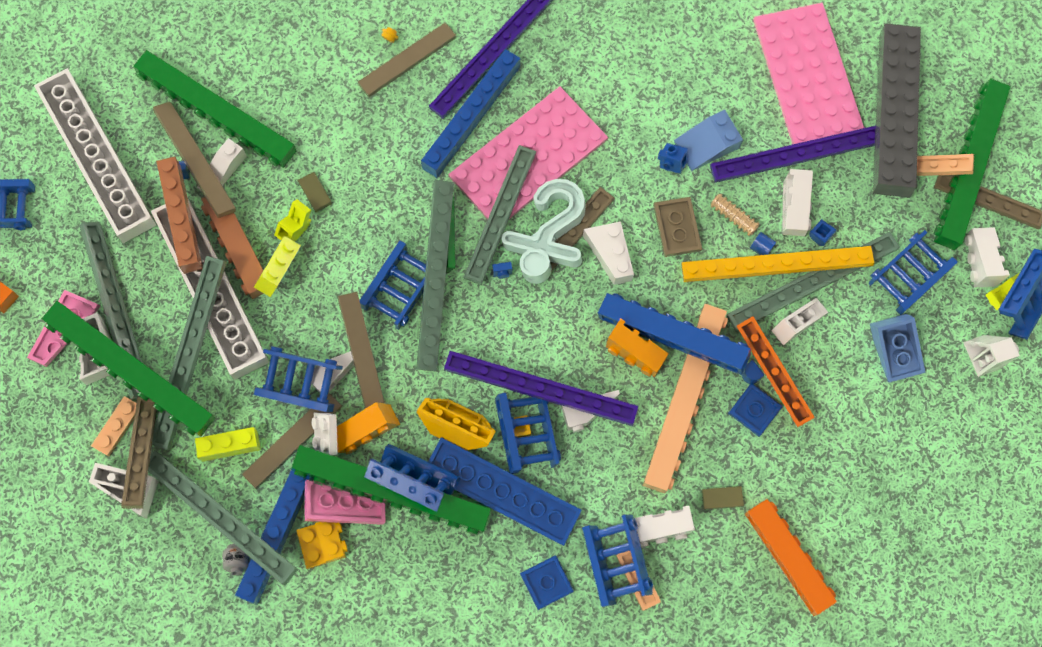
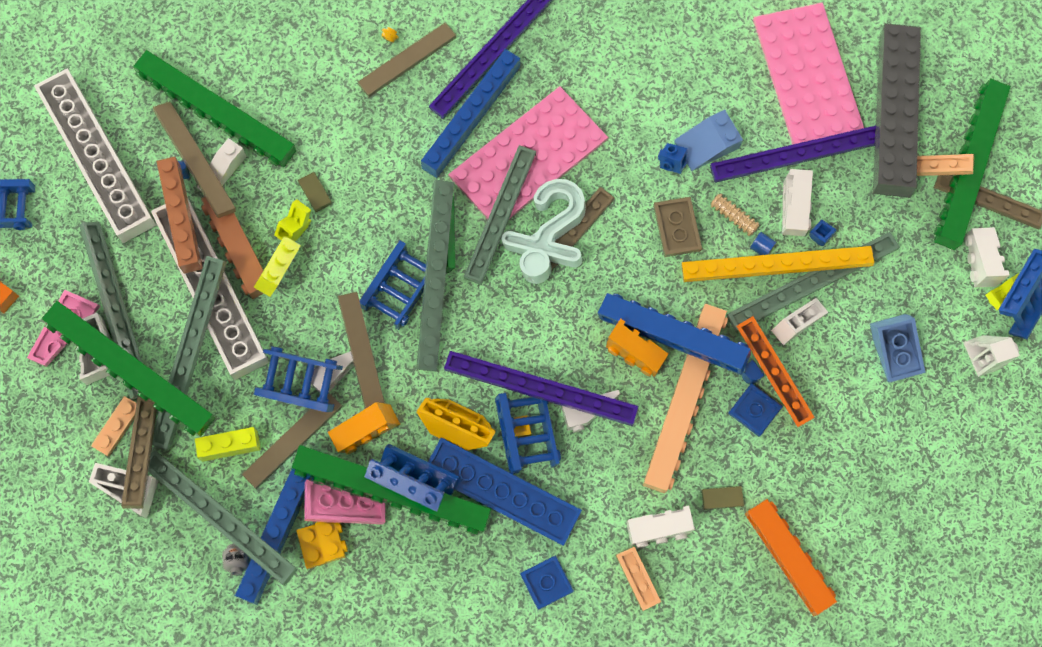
(325, 433): white plate -> none
(502, 270): blue plate -> none
(598, 557): blue fence -> none
(611, 250): white wedge -> none
(917, 289): blue fence -> none

